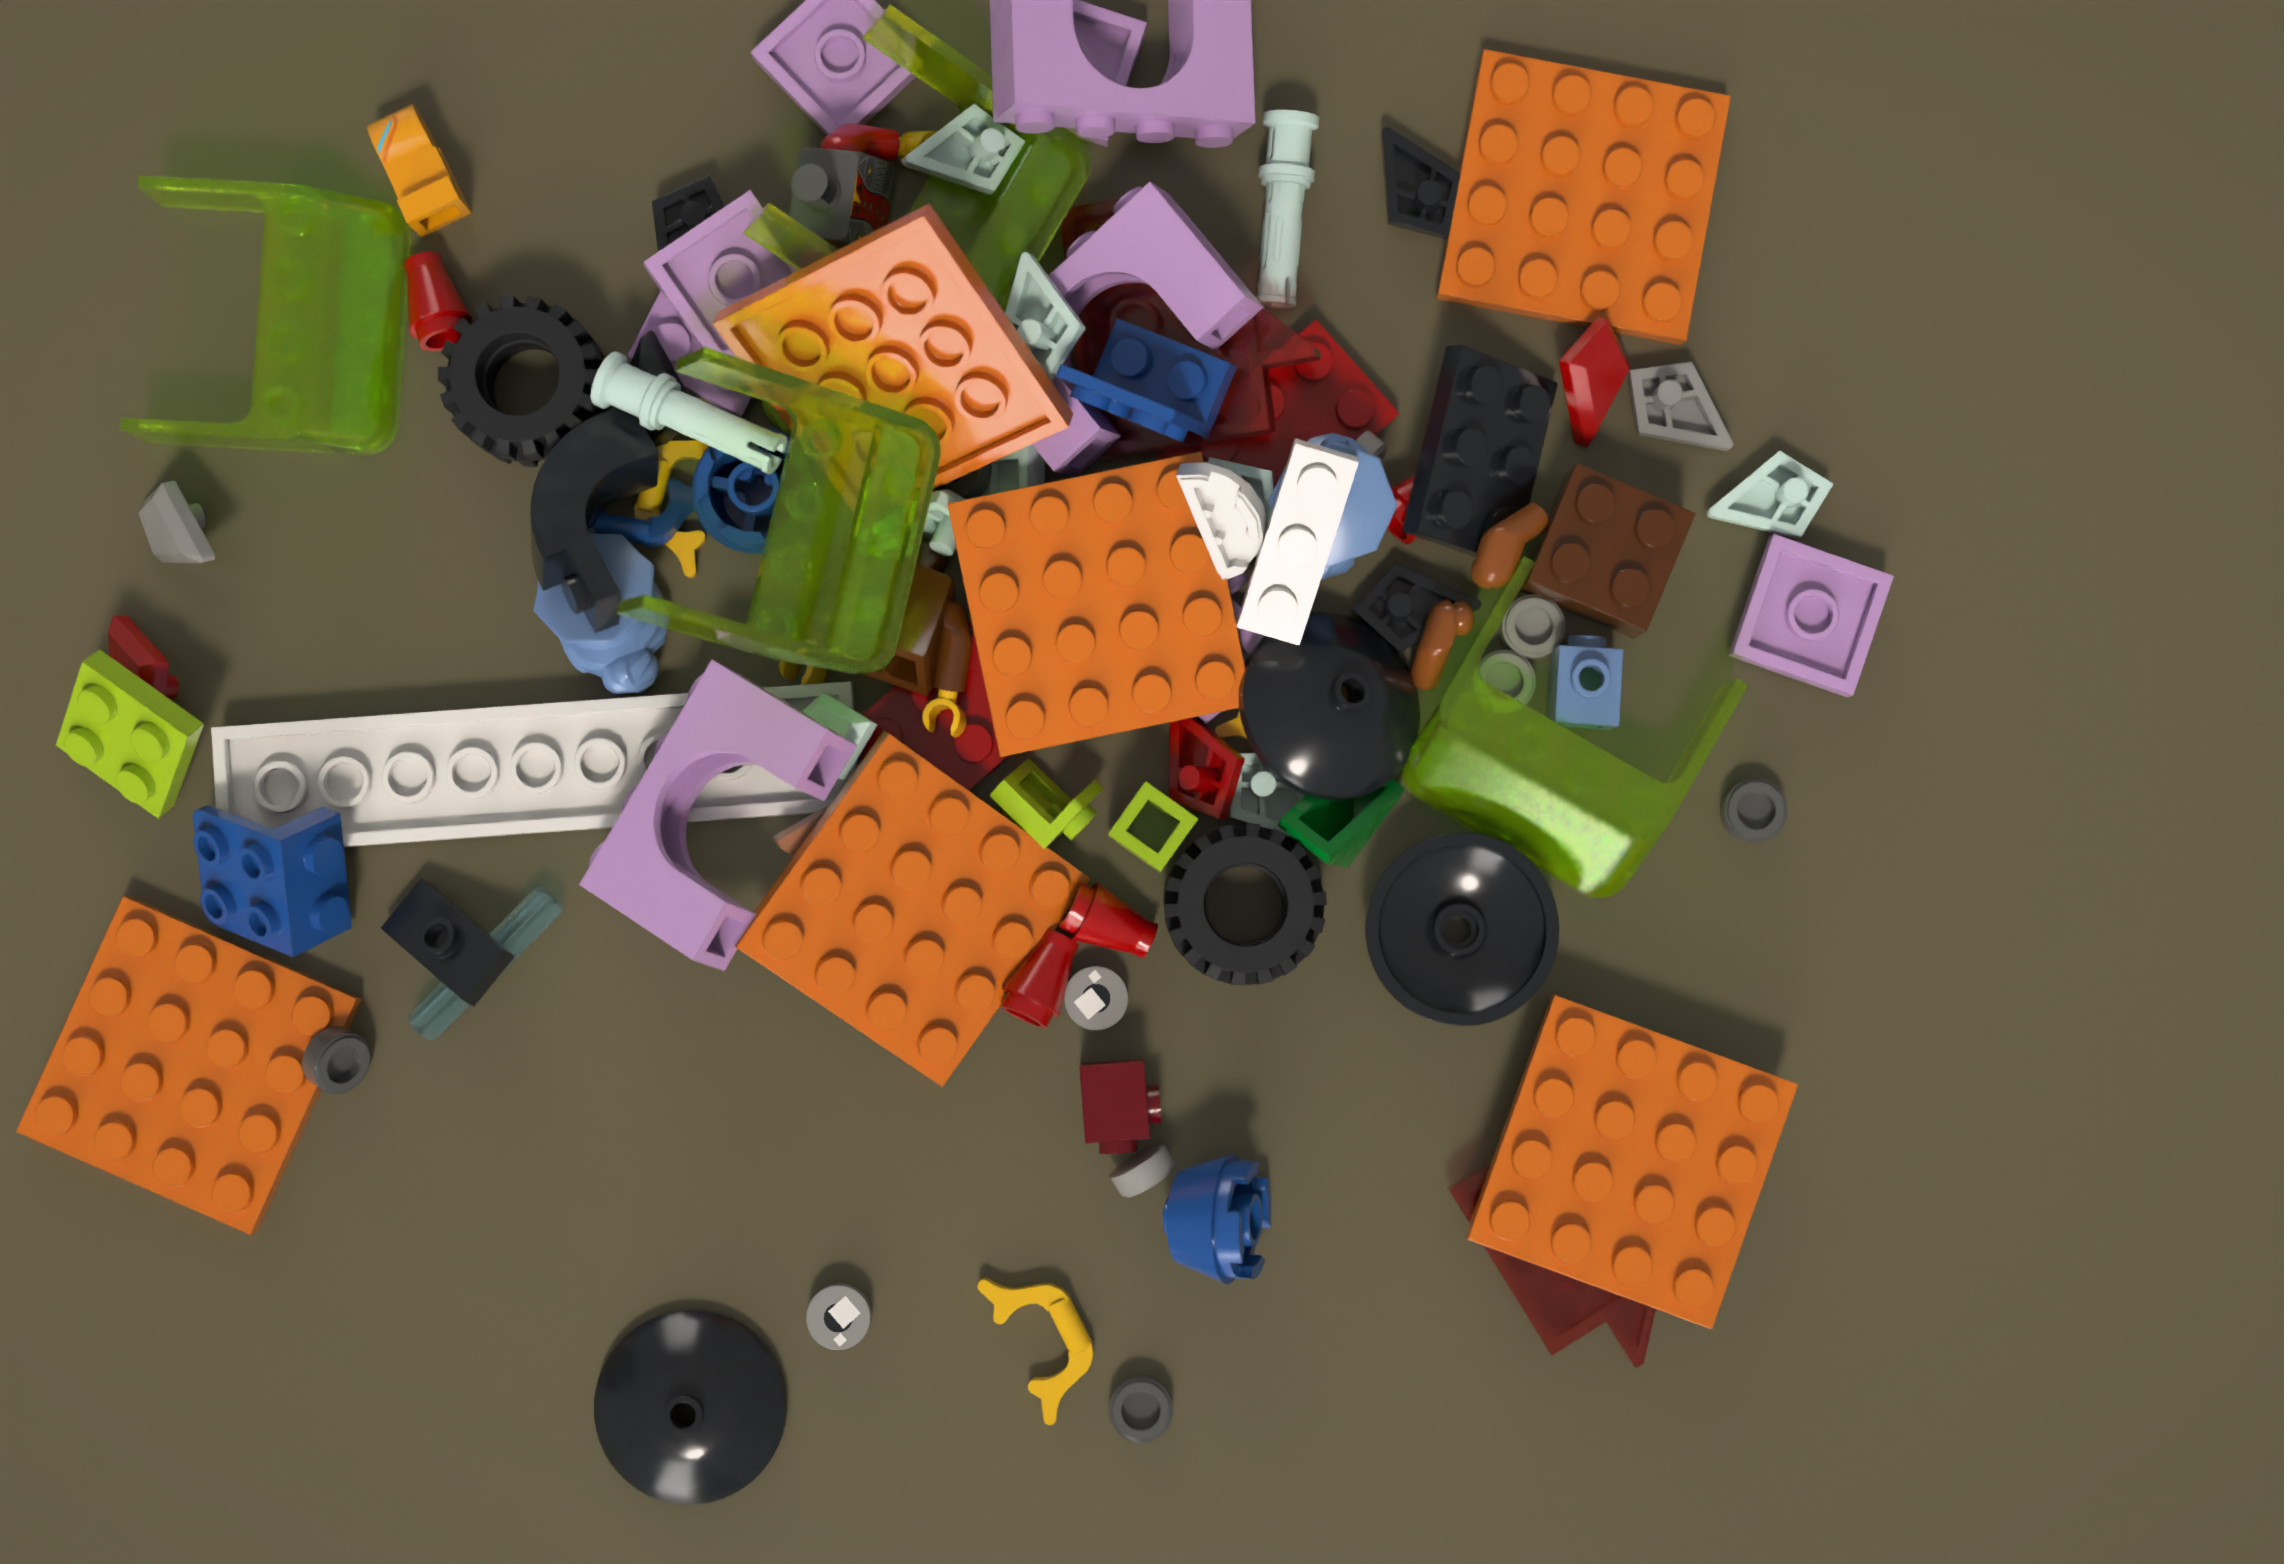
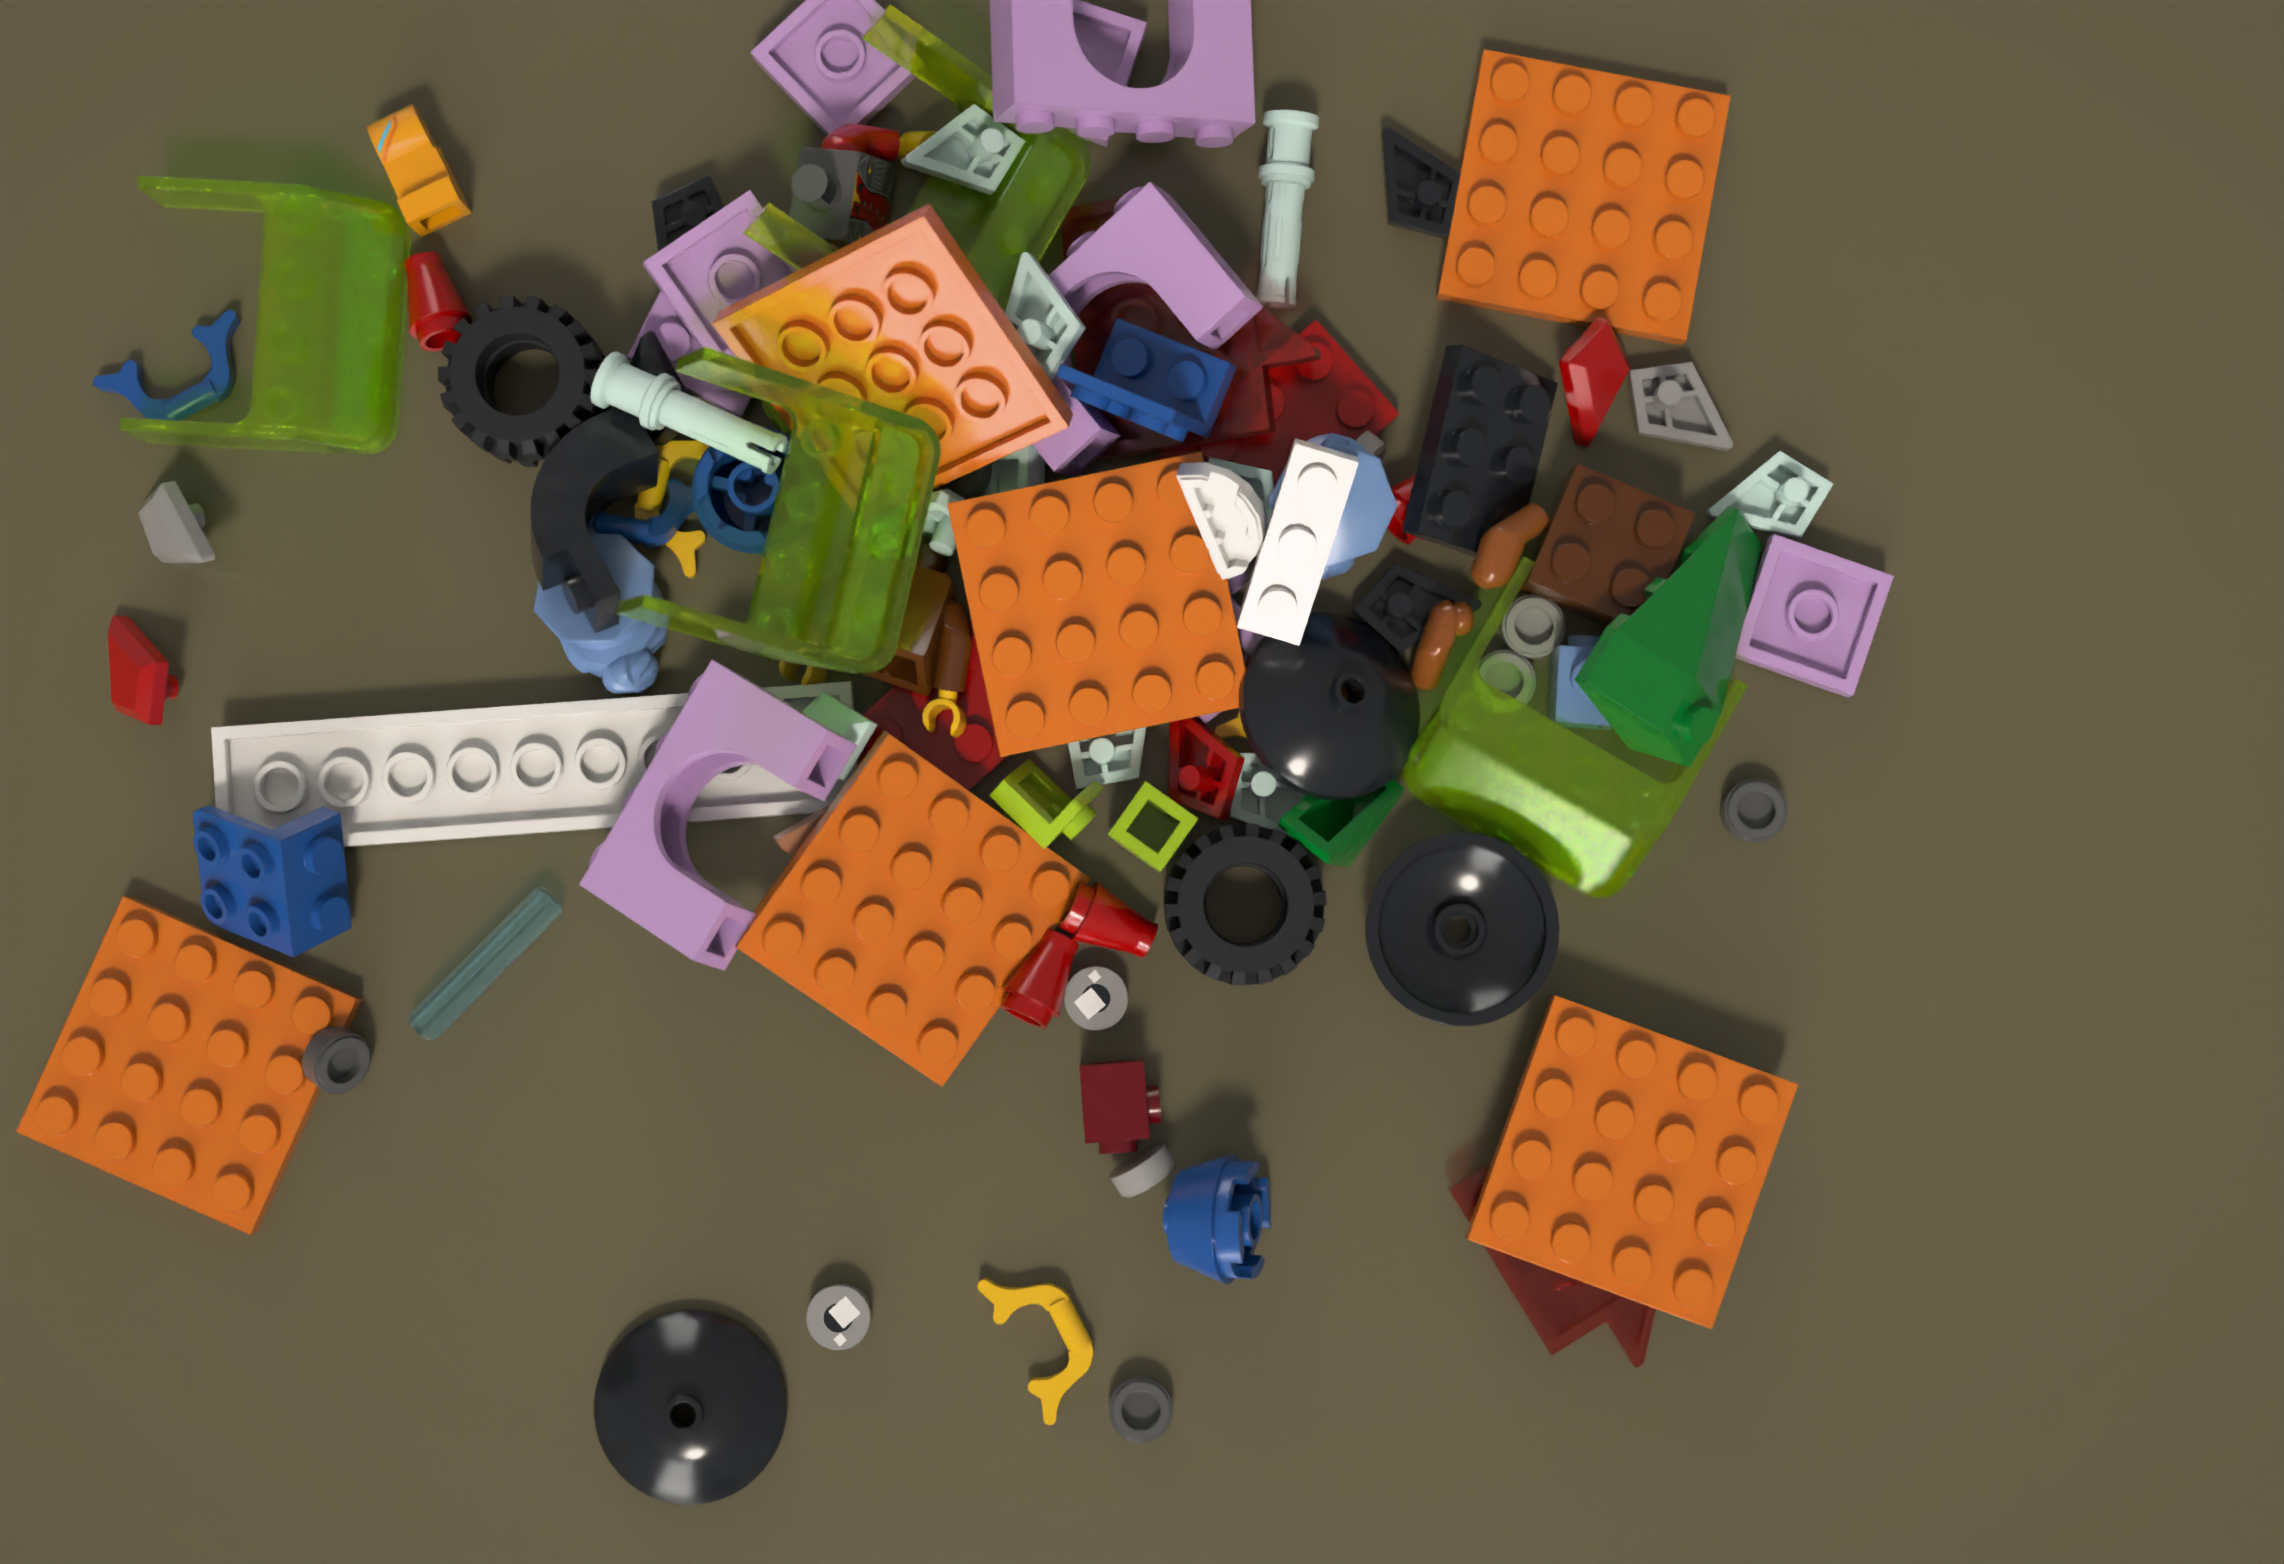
(128, 734): lime plate -> none
(213, 390): none -> blue helmet
(447, 942): black plate -> none
(1107, 758): none -> light aqua piece
(1670, 662): none -> green wedge

